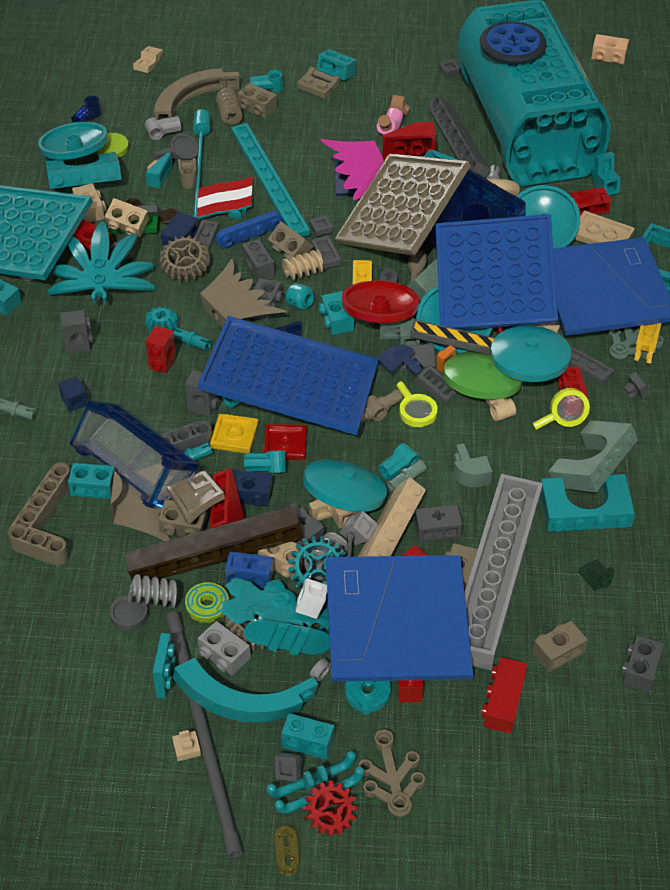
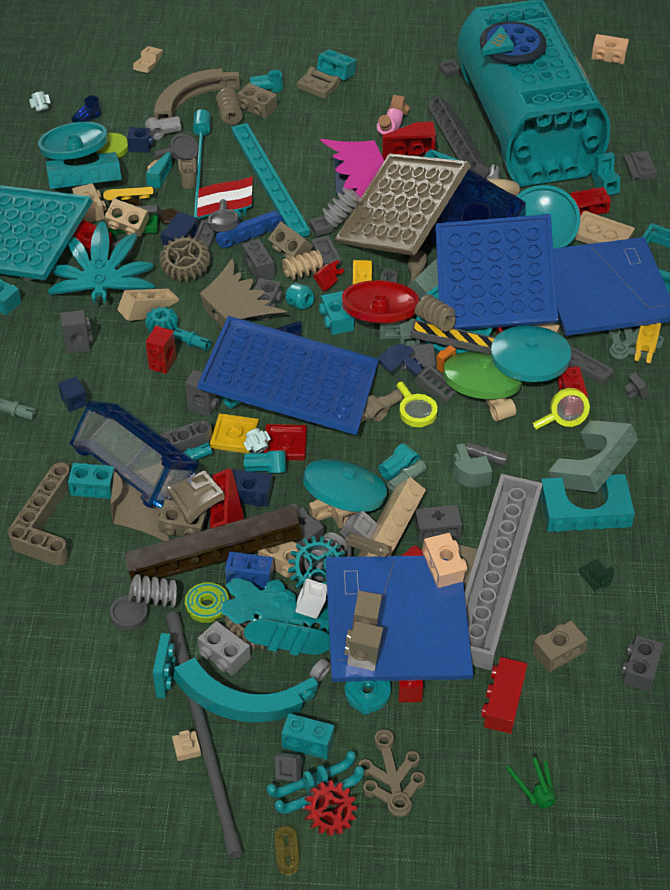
(39, 101): none -> light aqua gear
(127, 193): none -> yellow hinge
(137, 303): none -> tan slope
(139, 139): none -> dark blue brick
(223, 219): none -> dark grey piece
(256, 440): none -> light aqua gear
(326, 276): none -> red plate
(341, 206): none -> light grey piece
(363, 645): none -> dark tan brick
(367, 608): none -> dark tan brick
(368, 545): none -> dark tan axle
(436, 312): none -> dark tan piece
(443, 571): none -> light nougat brick
(492, 455): none -> dark grey pin
(498, 43): none -> teal tile
(543, 793): none -> green plant
(639, 165): none -> dark grey plate

